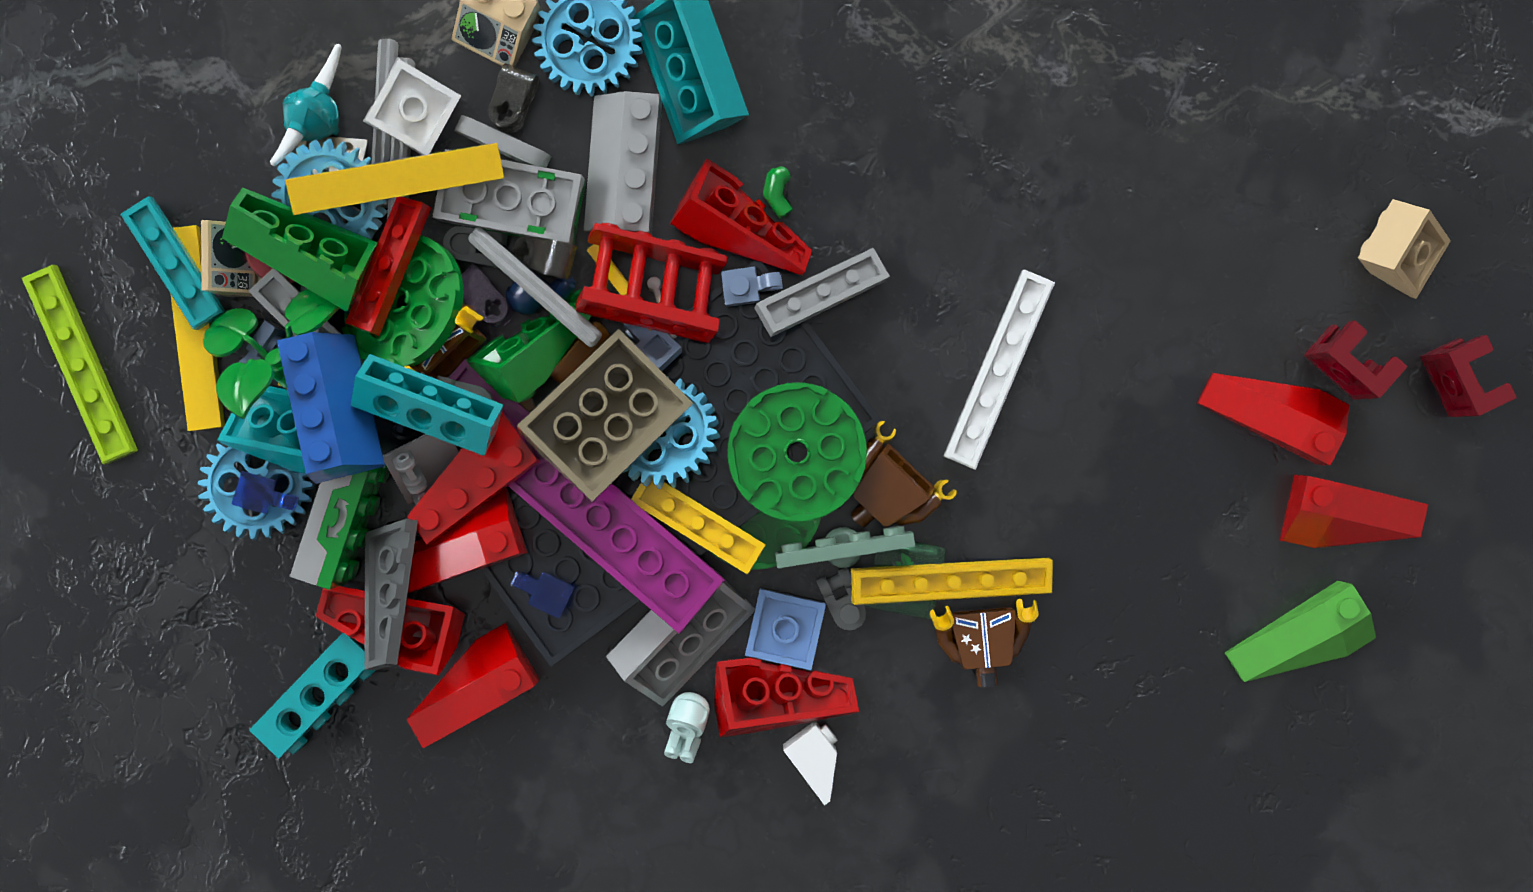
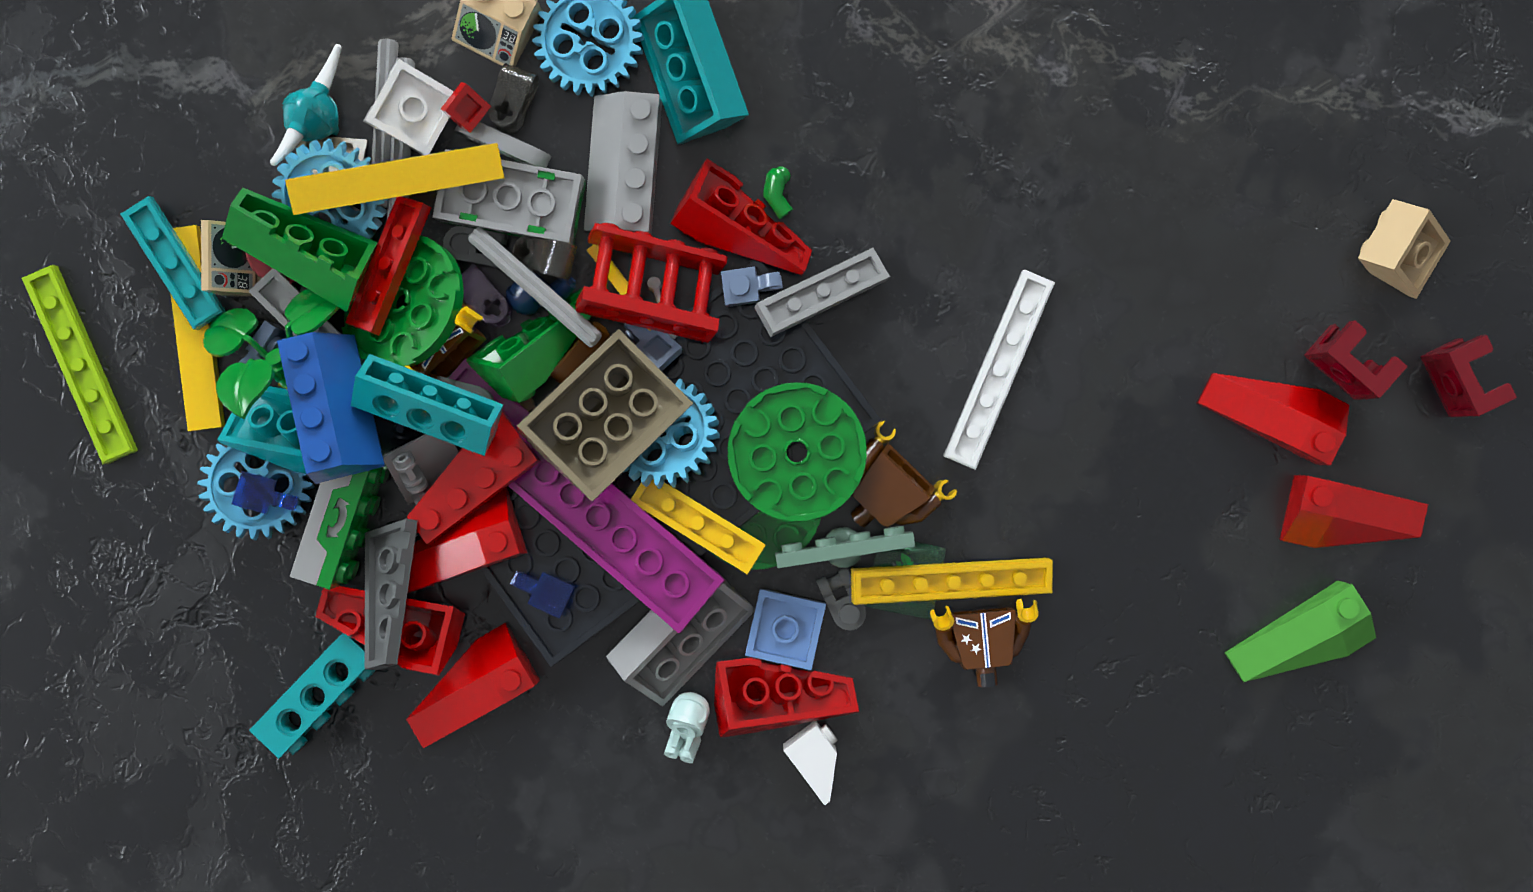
(465, 107): none -> red plate

